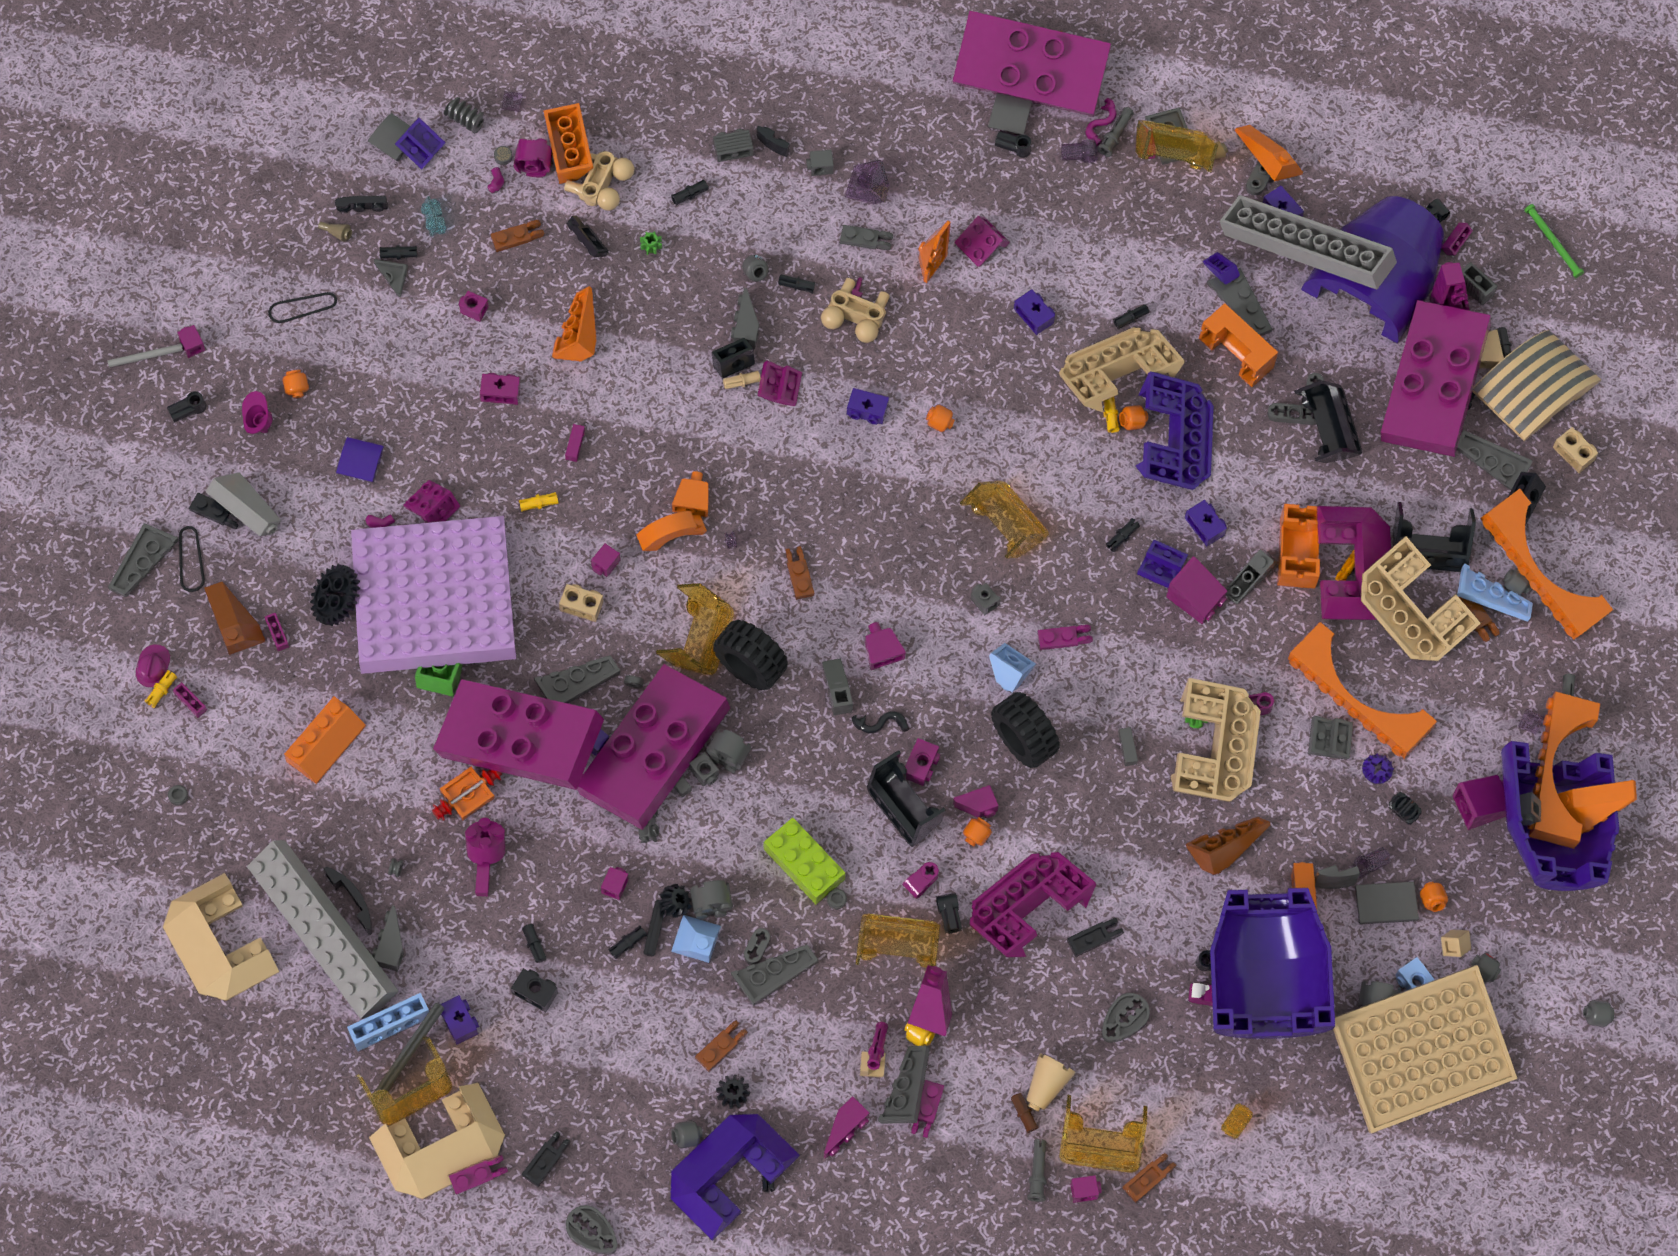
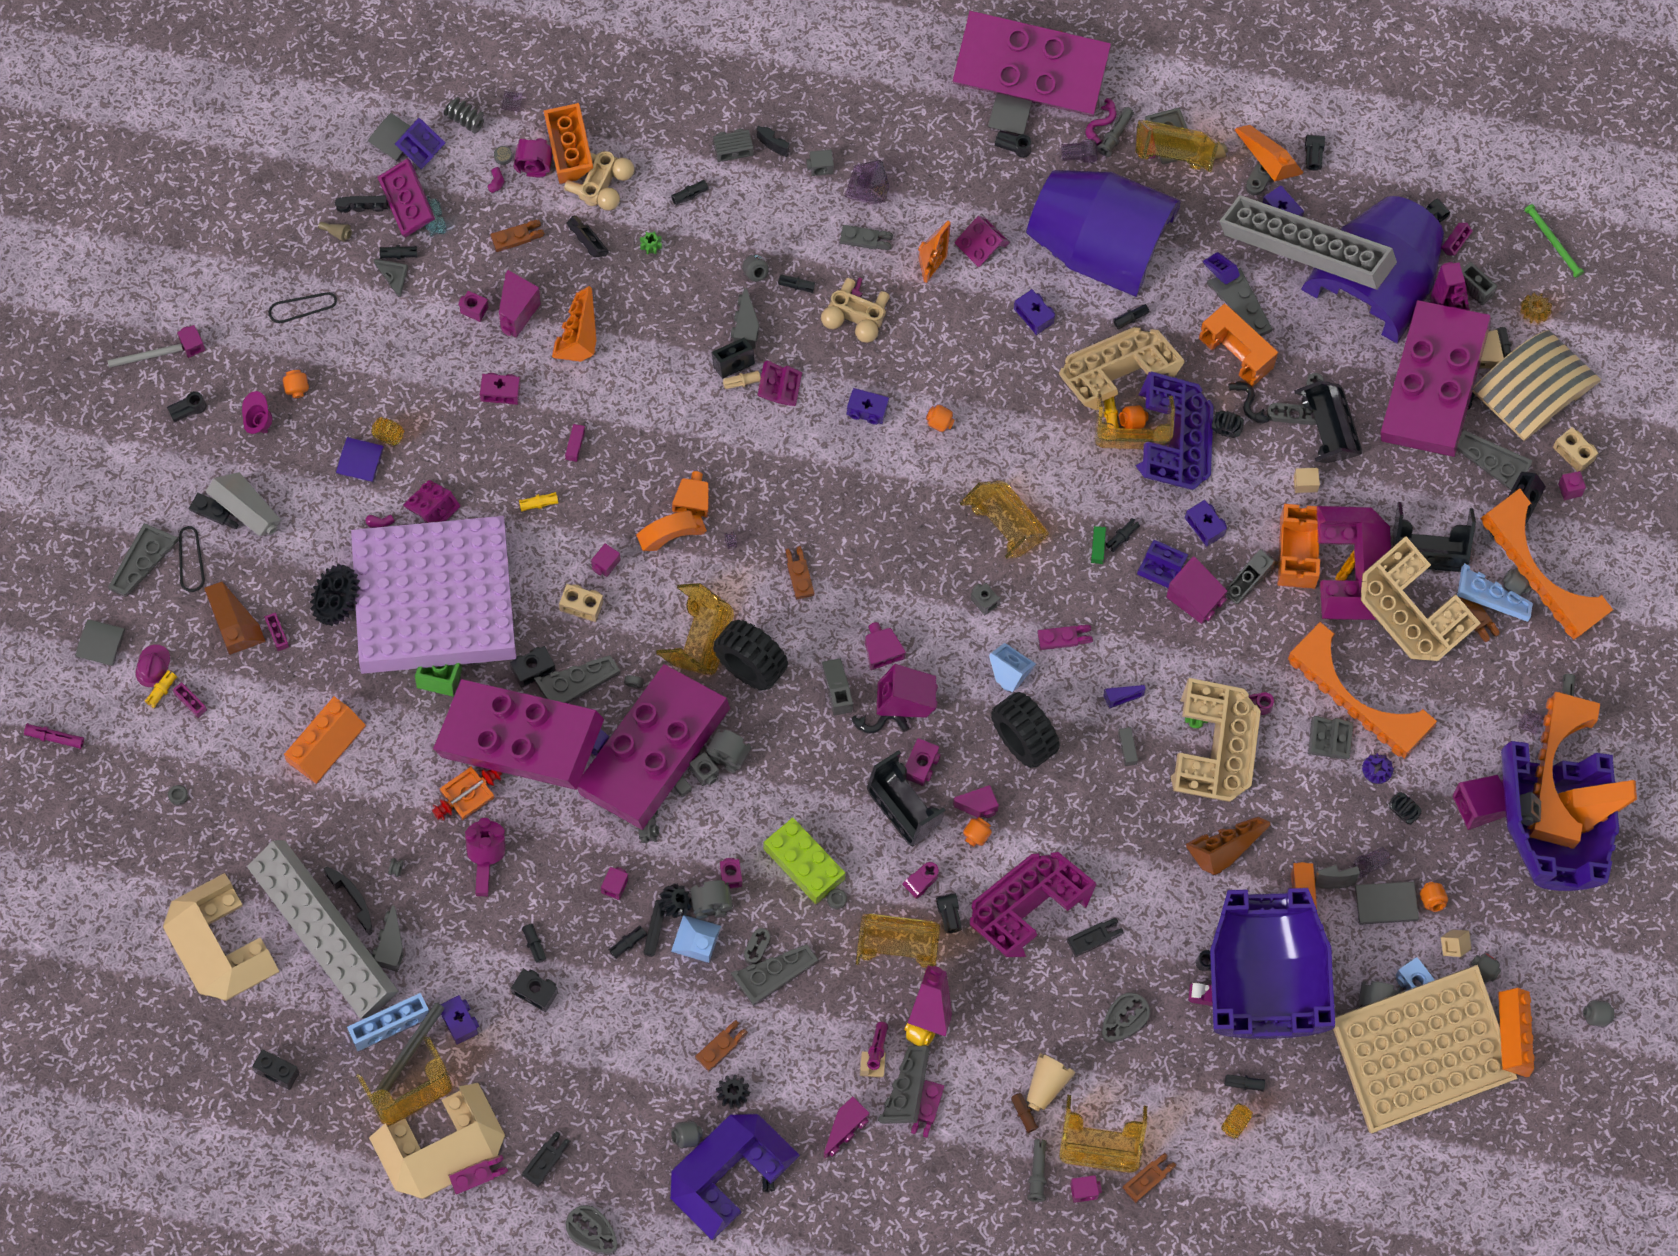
(45, 733): none -> magenta pin
(100, 642): none -> dark grey slope
(275, 1069): none -> black brick
(387, 431): none -> clear yellow gear
(406, 197): none -> magenta tile
(517, 303): none -> magenta slope
(525, 674): none -> black brick
(735, 880): none -> magenta brick
(906, 693): none -> magenta slope
(1098, 545): none -> green piece
(1101, 225): none -> dark purple windscreen
(1110, 437): none -> clear yellow windscreen
(1122, 695): none -> dark purple slope
(1227, 424): none -> black gear
(1241, 385): none -> black animal
(1244, 1082): none -> black axle
(1306, 480): none -> tan panel
(1314, 150): none -> black piece
(1516, 1031): none -> orange slope
(1539, 314): none -> clear yellow gear
(1572, 485): none -> magenta brick

